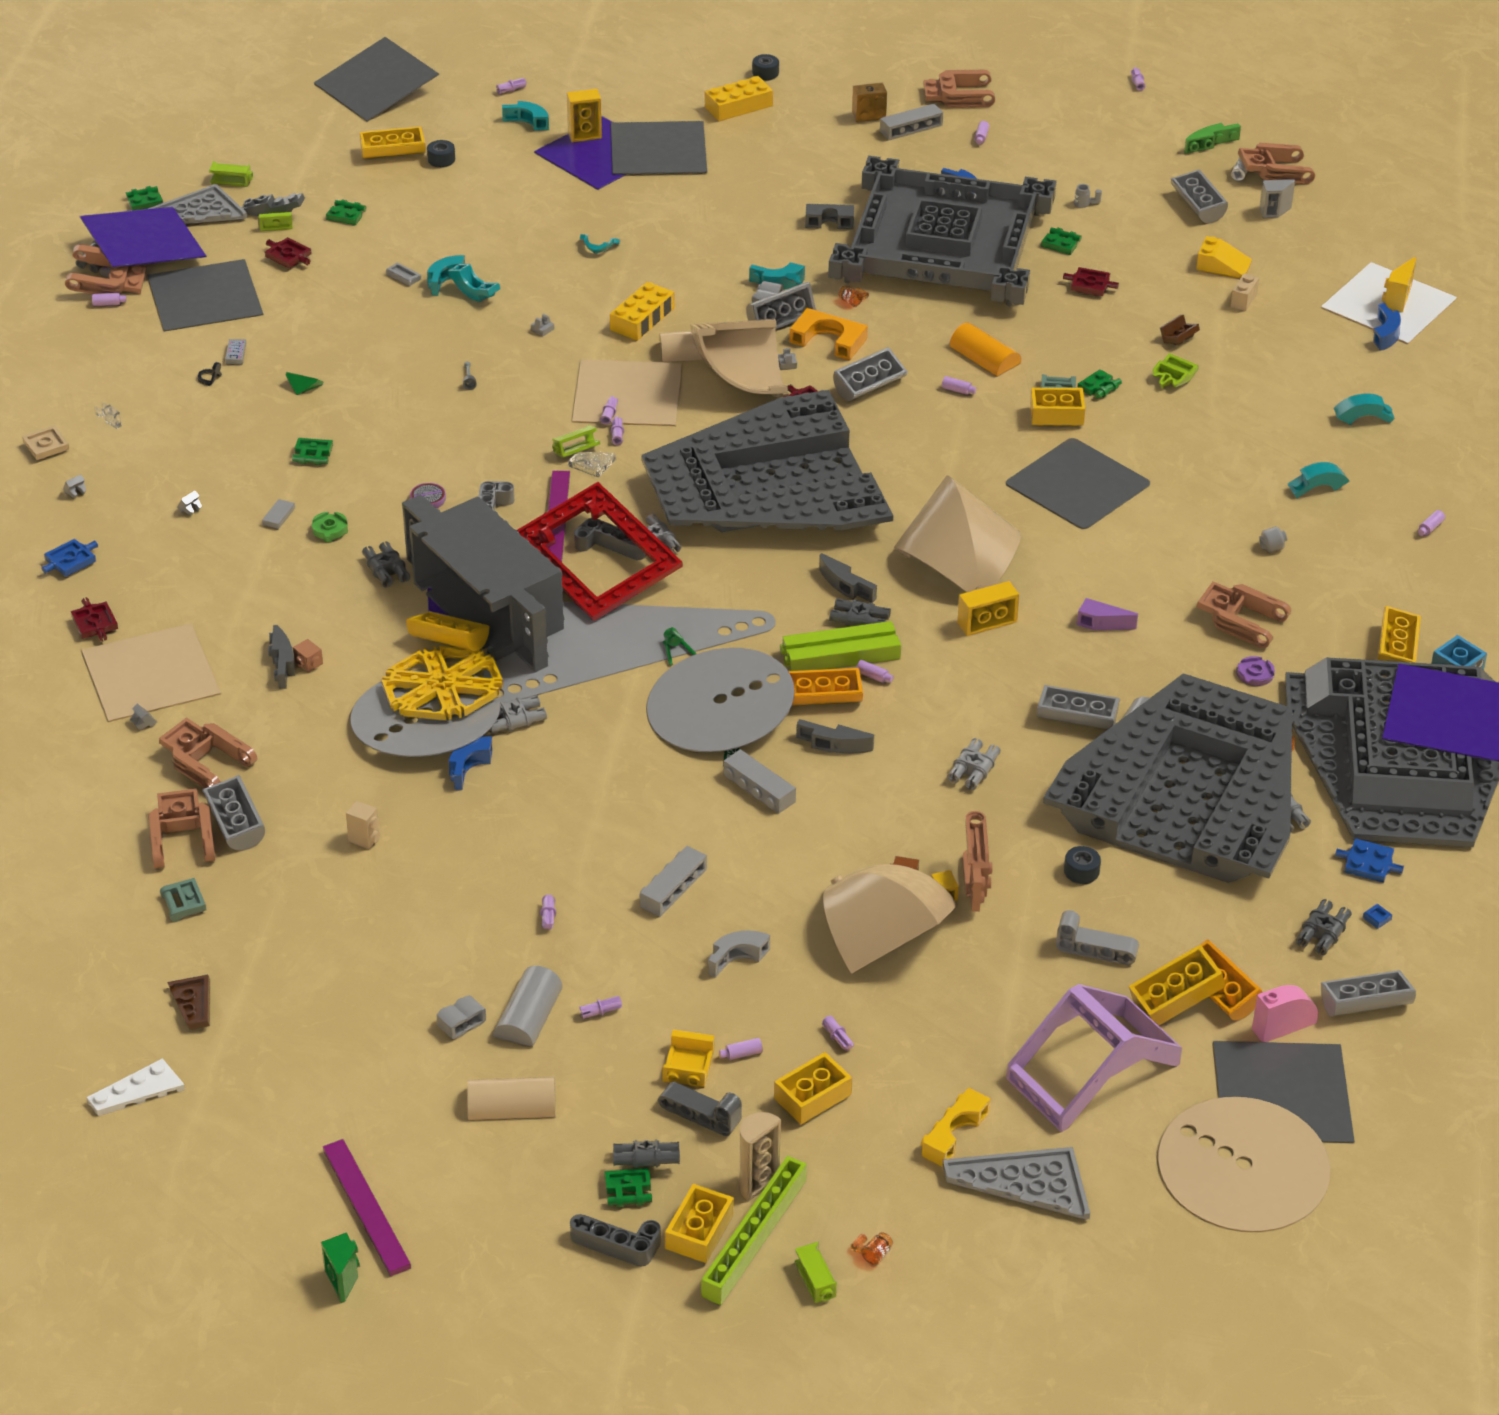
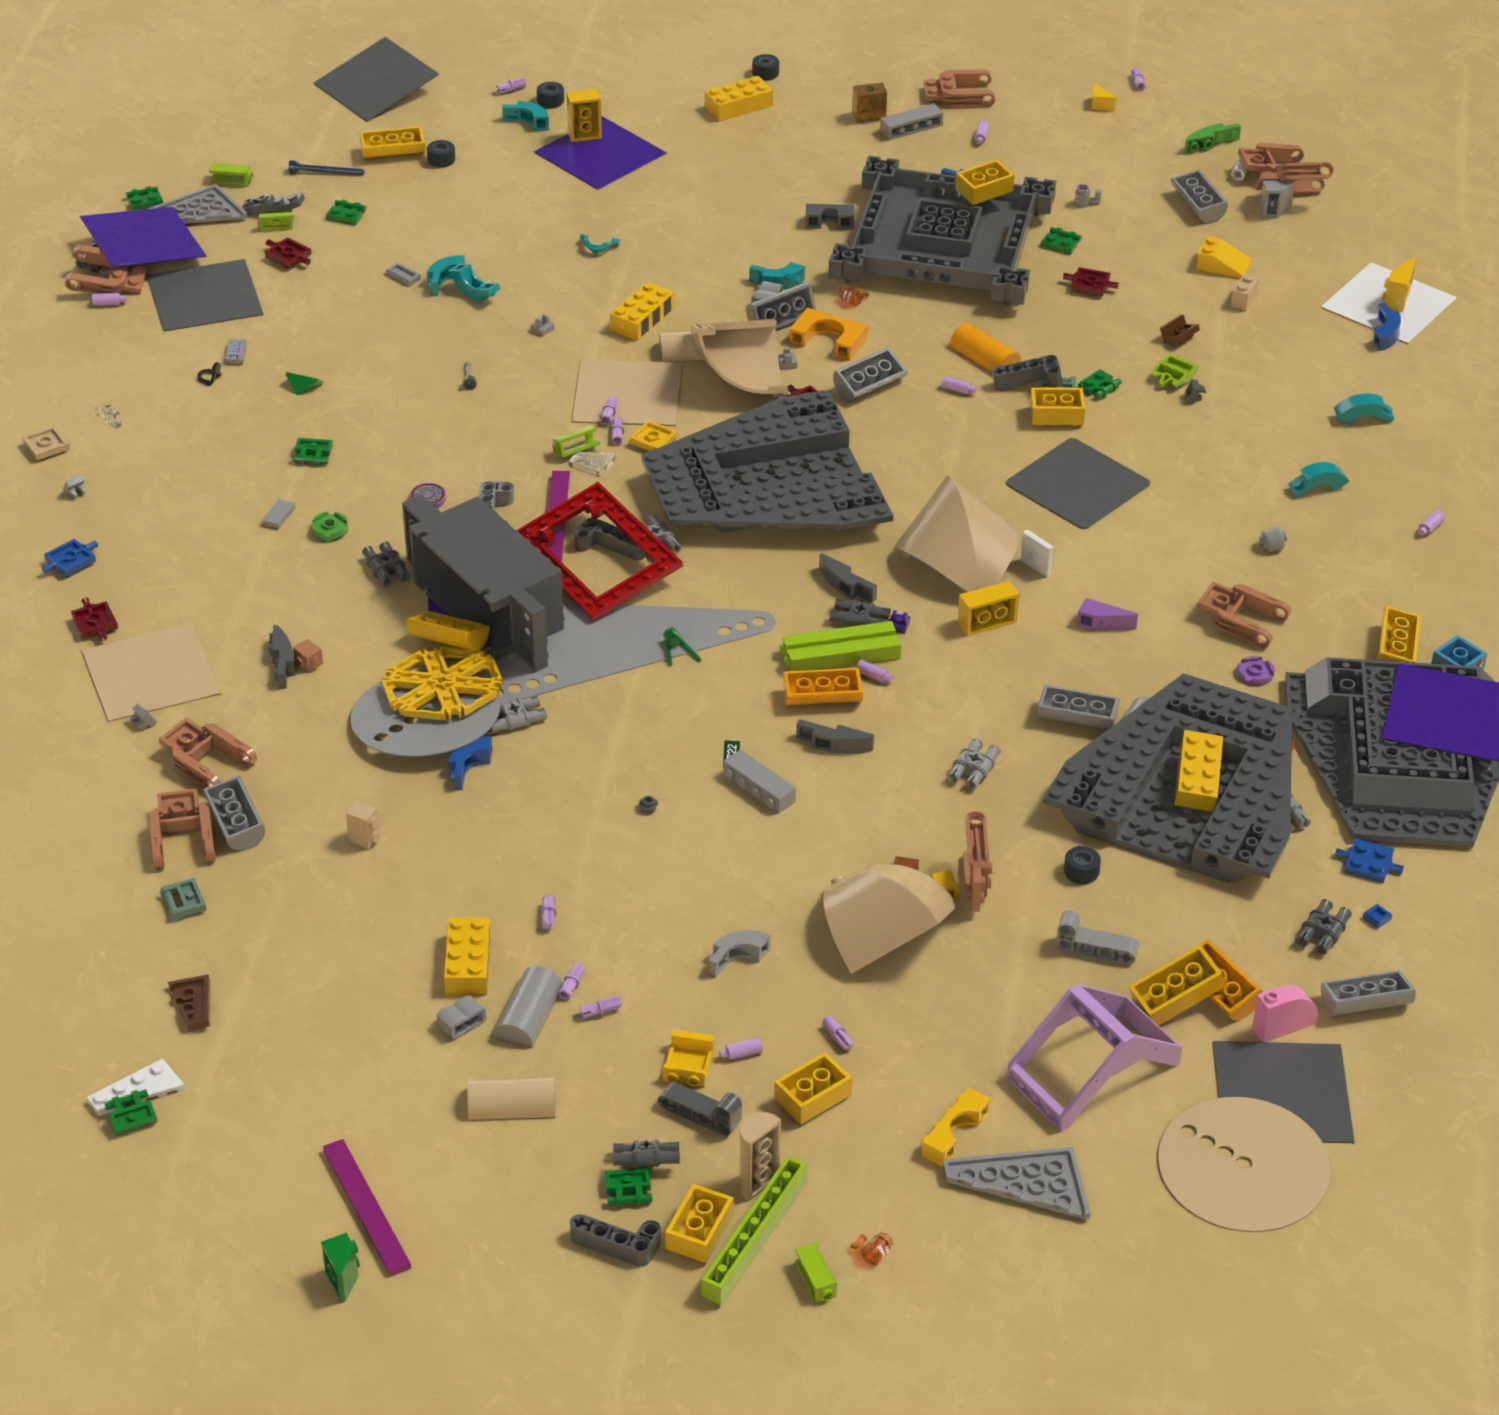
(133, 1116): none -> green plate
(189, 501): tile -> none
(295, 166): none -> dark blue piece
(467, 956): none -> yellow brick
(550, 94): none -> black wheel
(571, 981): none -> lavender axle
(648, 804): none -> dark grey plate
(652, 436): none -> yellow plate
(658, 147): dark grey piece -> none
(673, 881): light grey brick -> none
(684, 708): light grey piece -> none
(900, 622): none -> dark purple tile
(984, 182): none -> yellow brick
(1028, 372): none -> dark grey beam
(1037, 553): none -> white plate
(1103, 99): none -> yellow slope
(1193, 390): none -> dark grey tile
(1198, 770): none -> yellow brick
(1301, 173): none -> nougat plate

